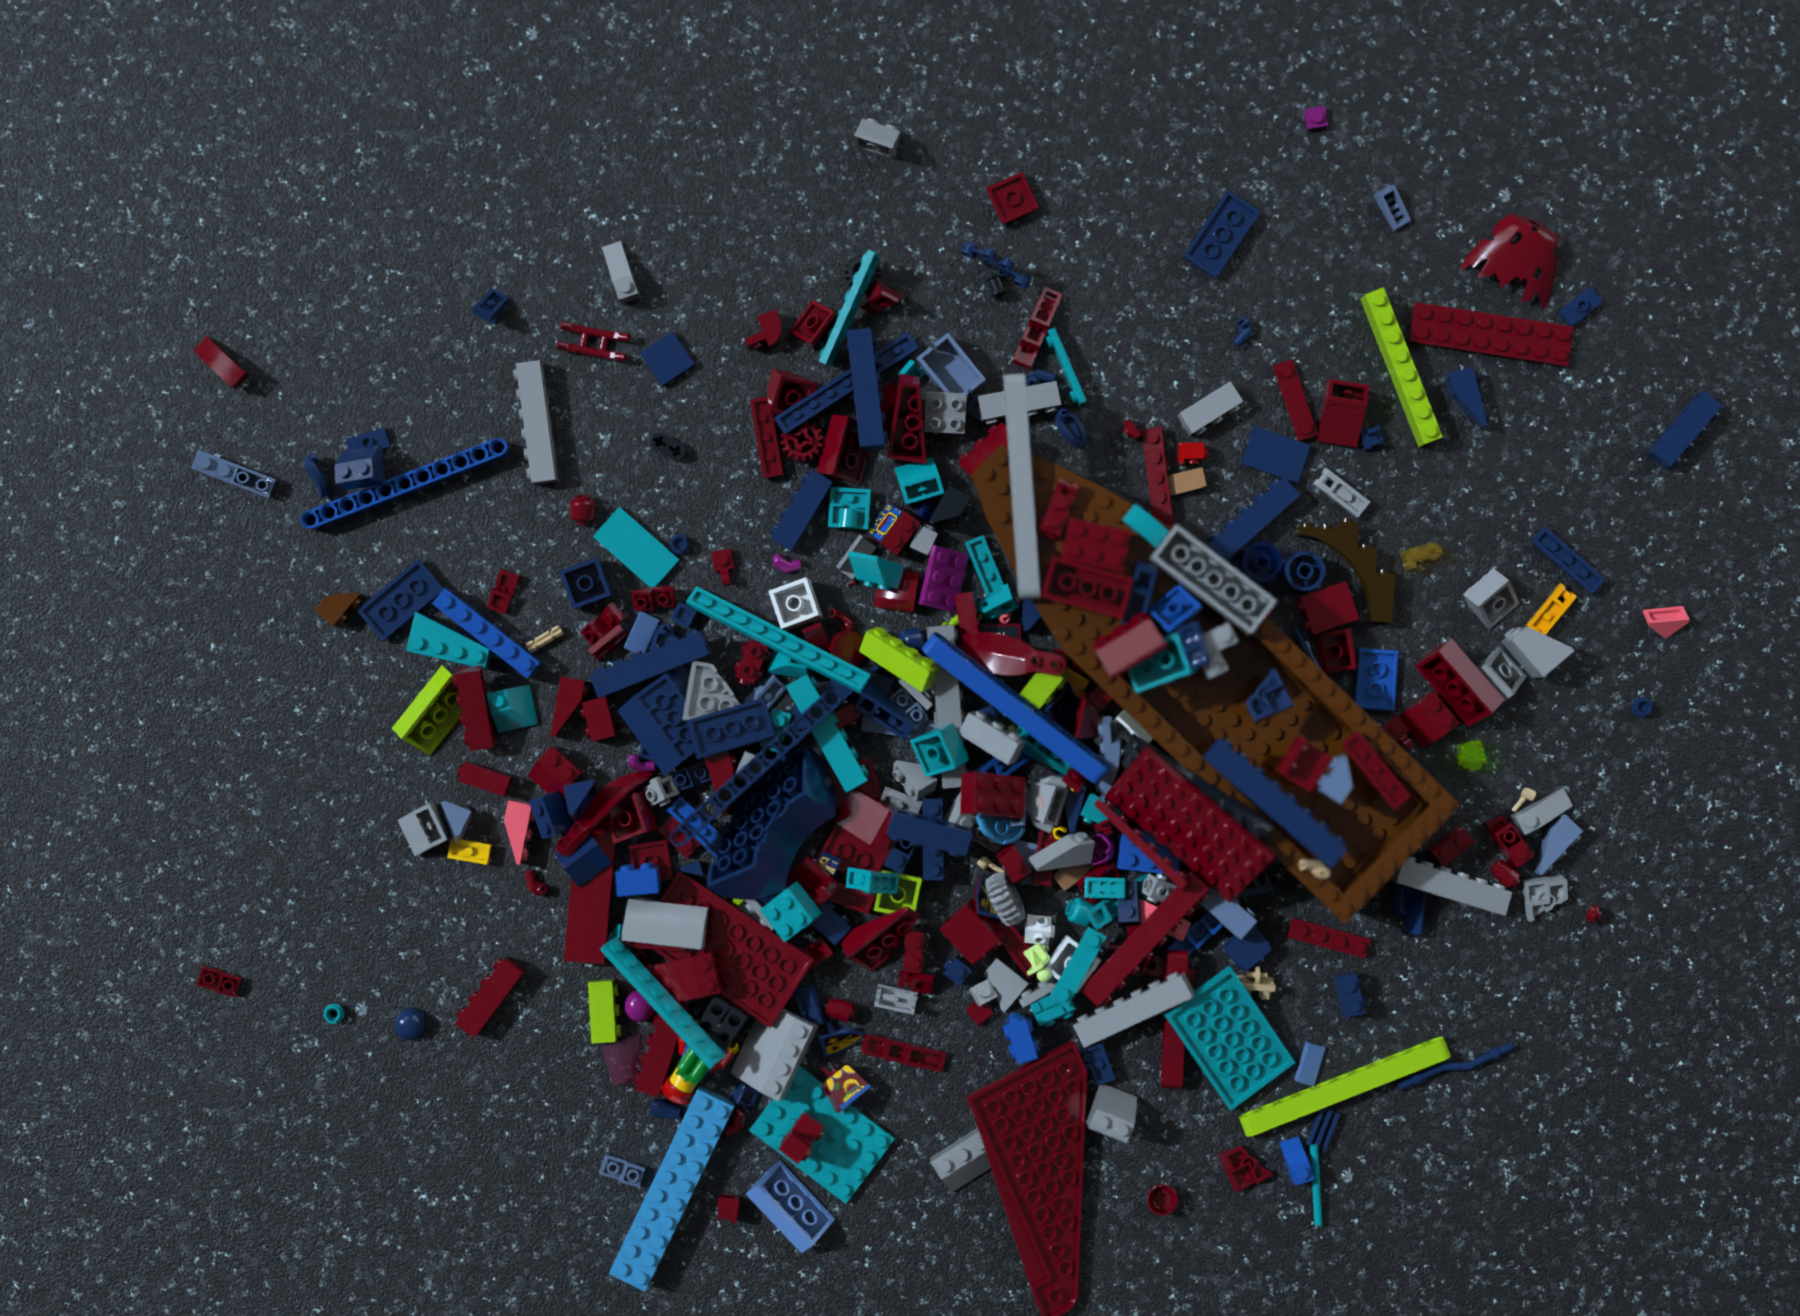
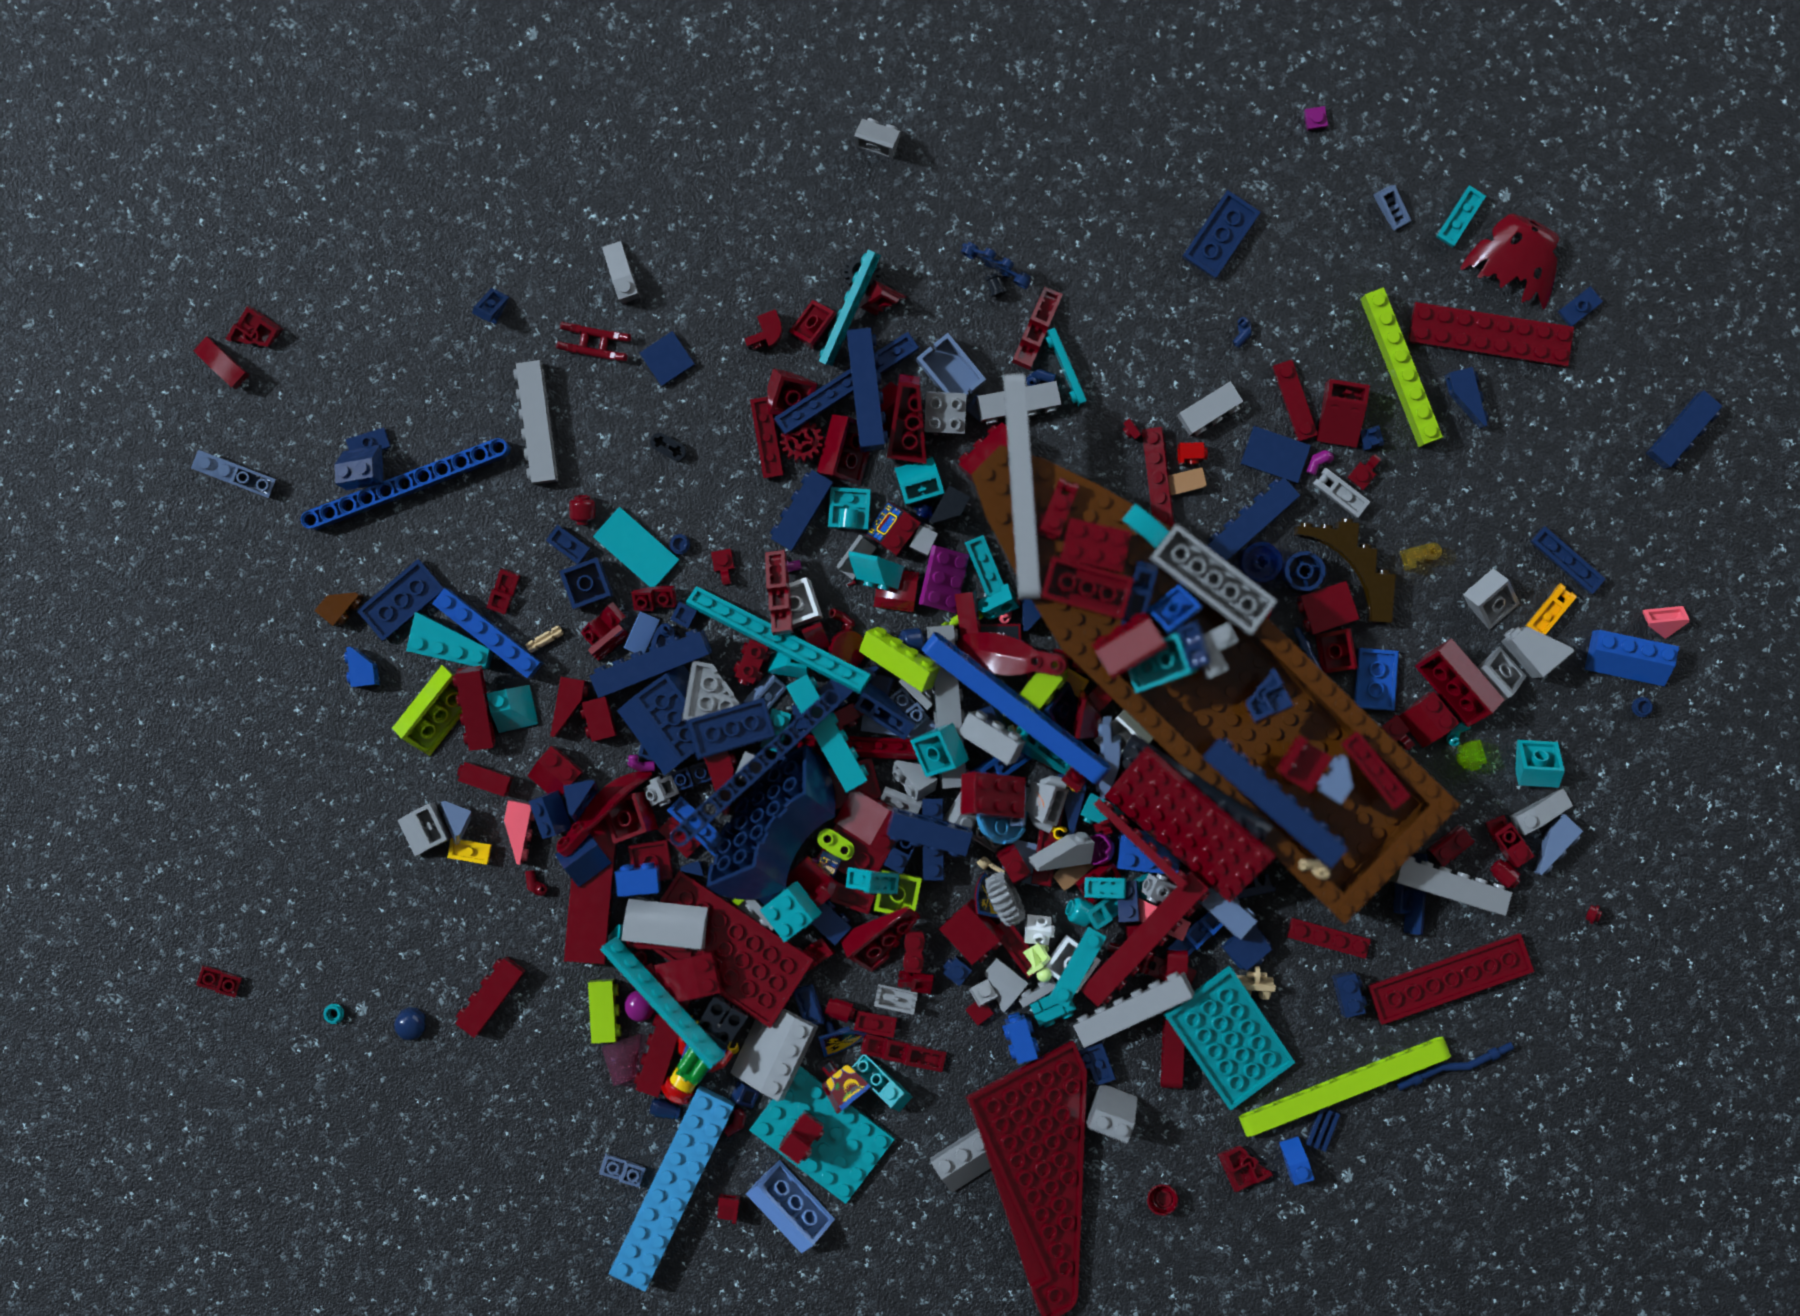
(254, 329): none -> dark red slope
(315, 474): dark blue arm -> none
(361, 669): none -> blue slope
(568, 544): none -> dark blue plate
(778, 592): none -> dark red slope
(834, 846): none -> lime plate
(871, 747): none -> dark red plate
(875, 1023): none -> dark red plate
(882, 1083): none -> teal slope
(912, 369): teal plate -> none
(1012, 198): dark red plate -> none
(1071, 428): dark blue arm -> none
(1309, 1063): medium blue slope -> none
(1316, 1185): teal bar -> none
(1317, 459): none -> magenta arm
(1362, 473): none -> dark red plate
(1450, 978): none -> dark red plate
(1454, 734): none -> teal arm
(1460, 216): none -> teal plate
(1526, 793): tan hand -> none
(1538, 763): none -> teal slope
(1543, 894): light grey slope -> none
(1631, 657): none -> blue slope

